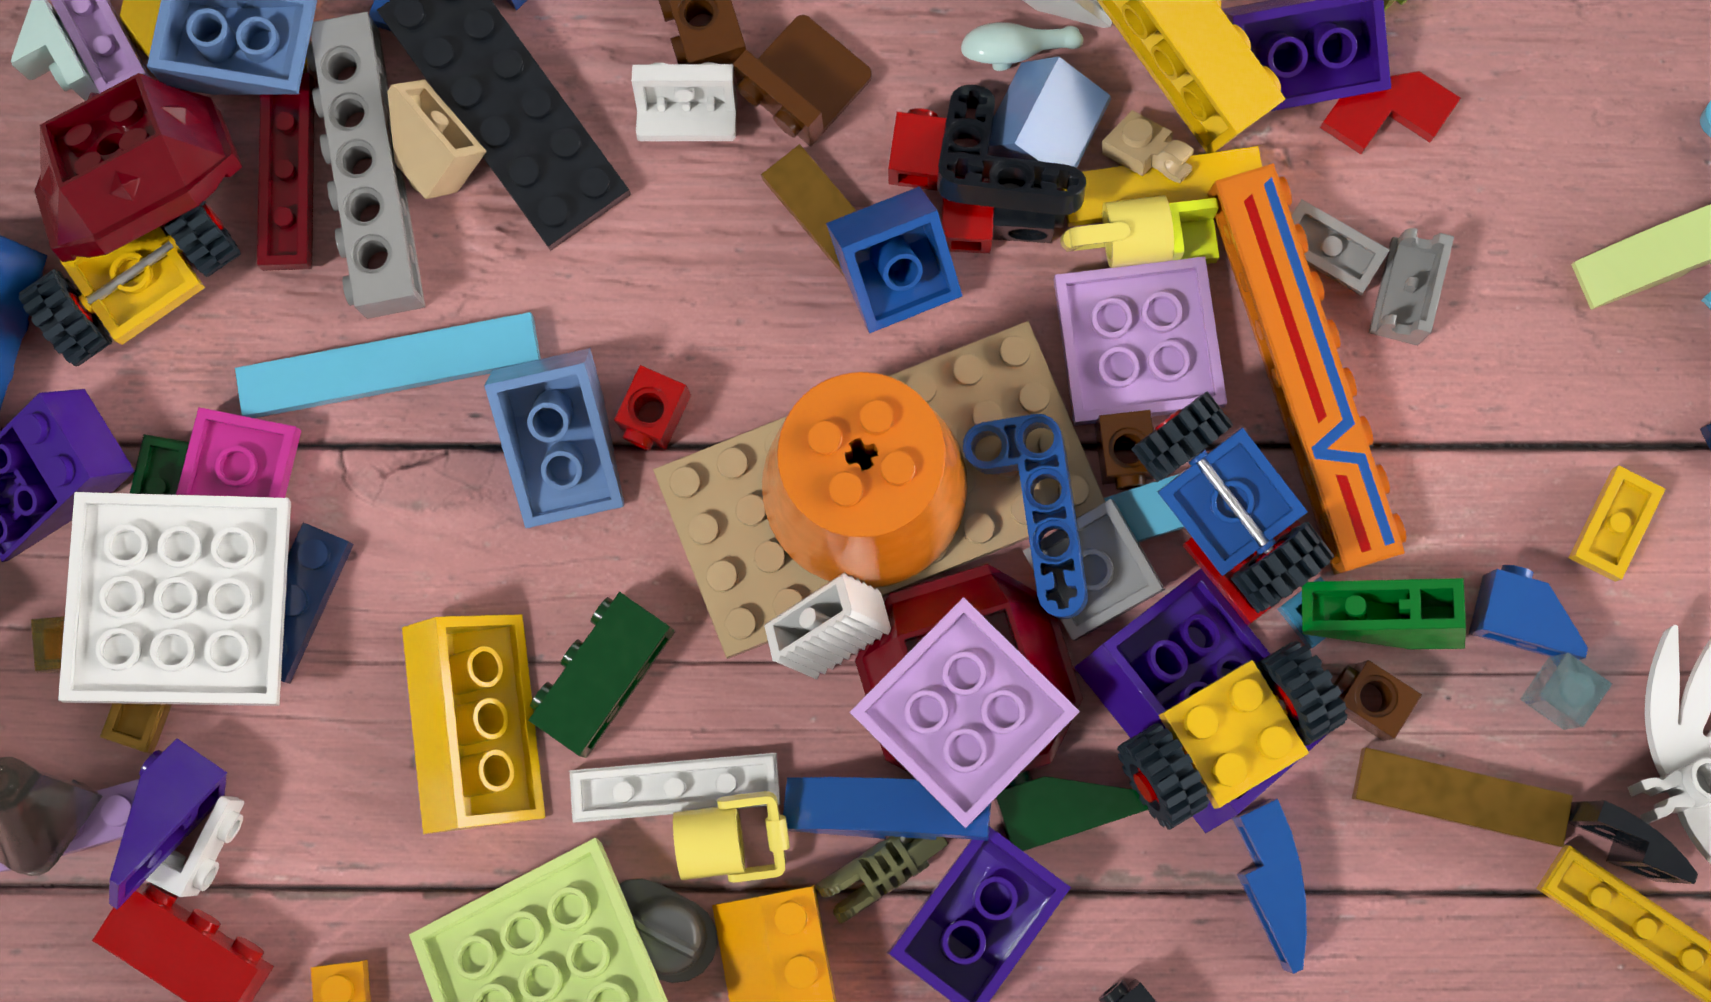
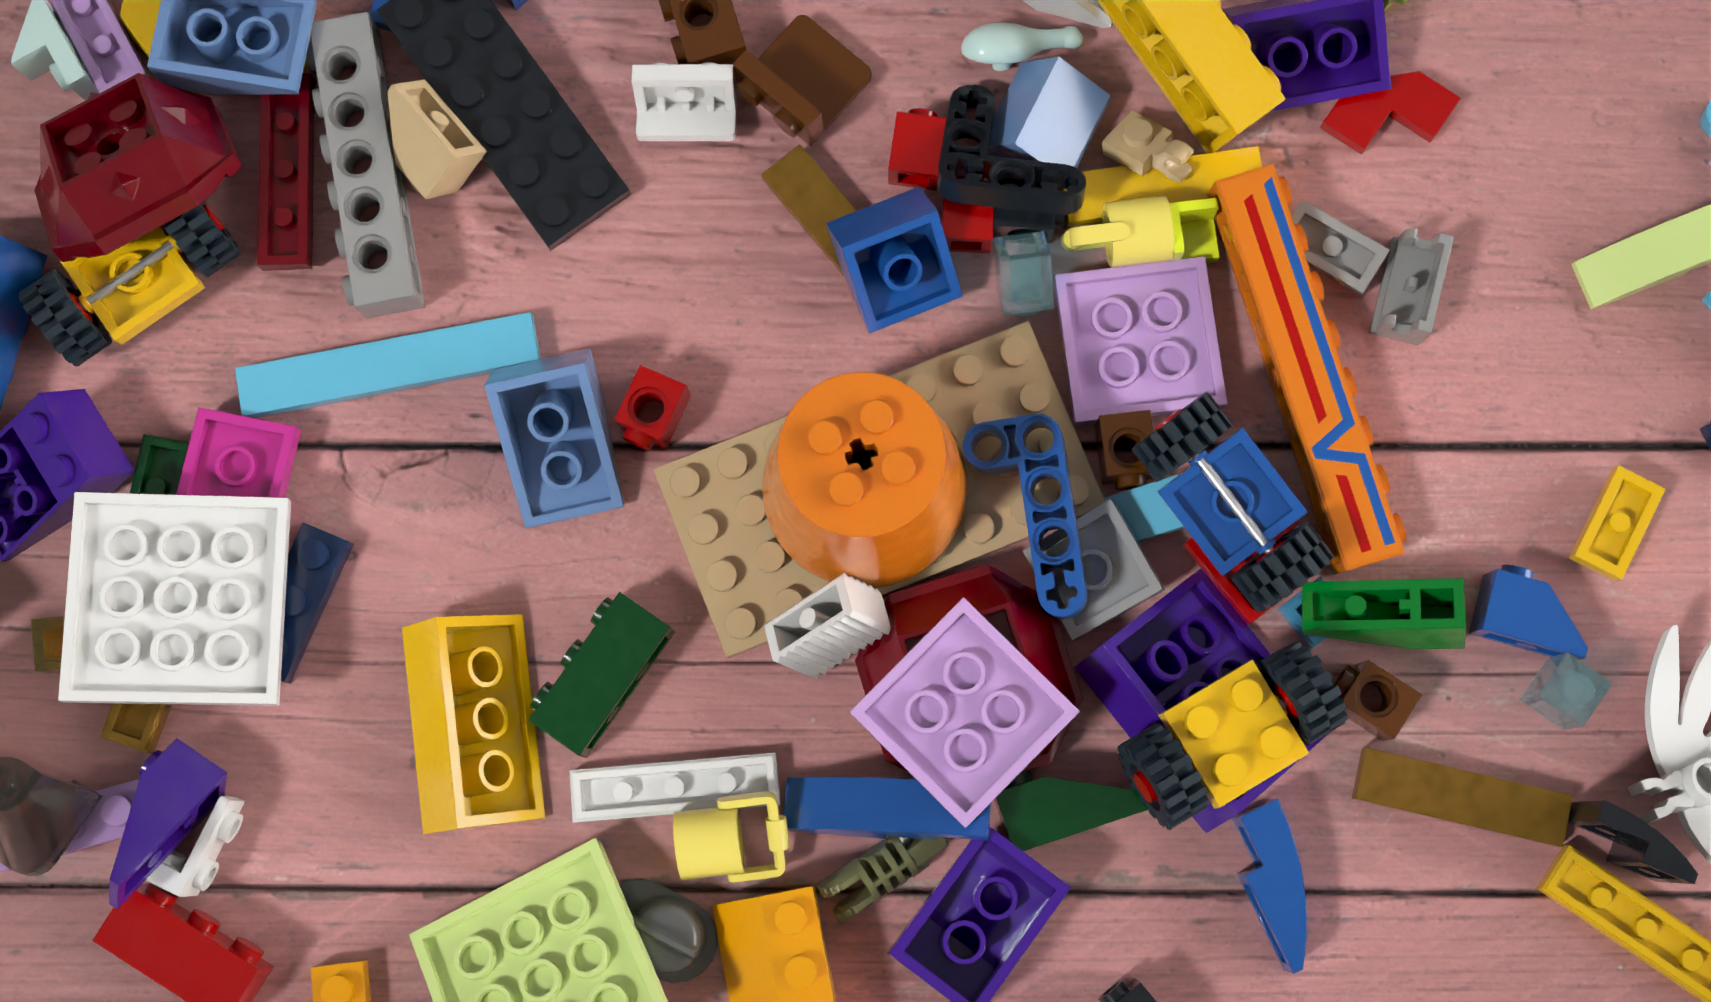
(1023, 273): none -> clear light blue brick

